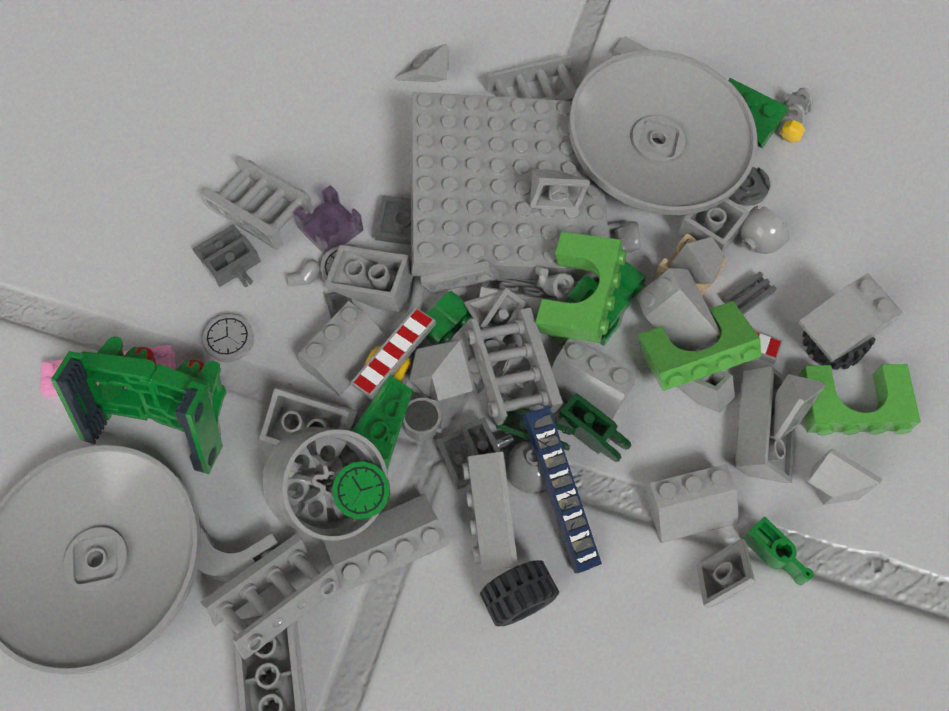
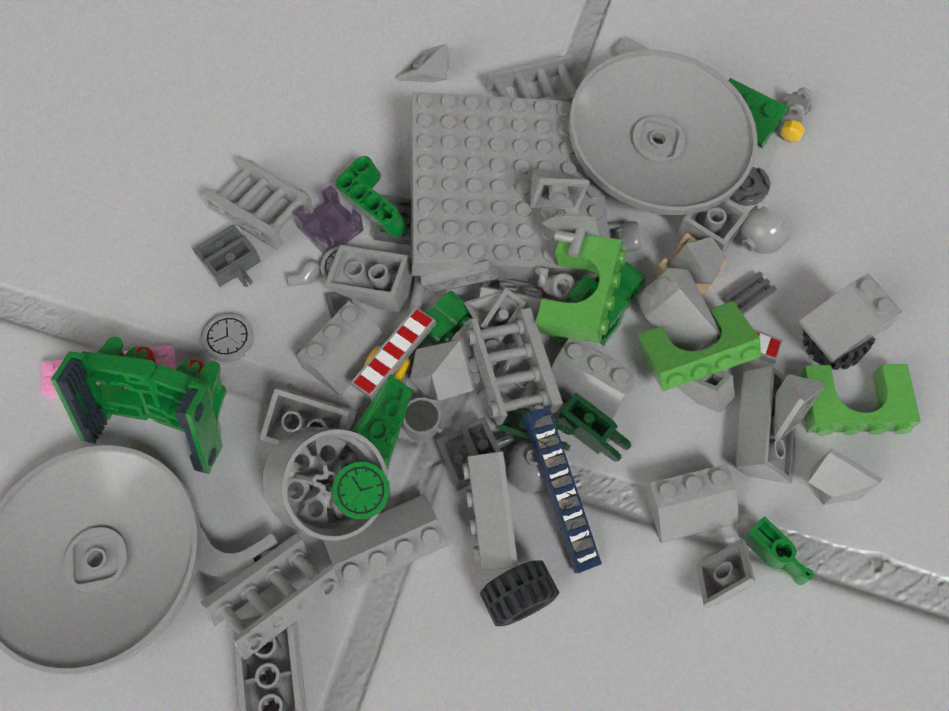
(356, 187): none -> green beam
(572, 229): none -> light grey shield

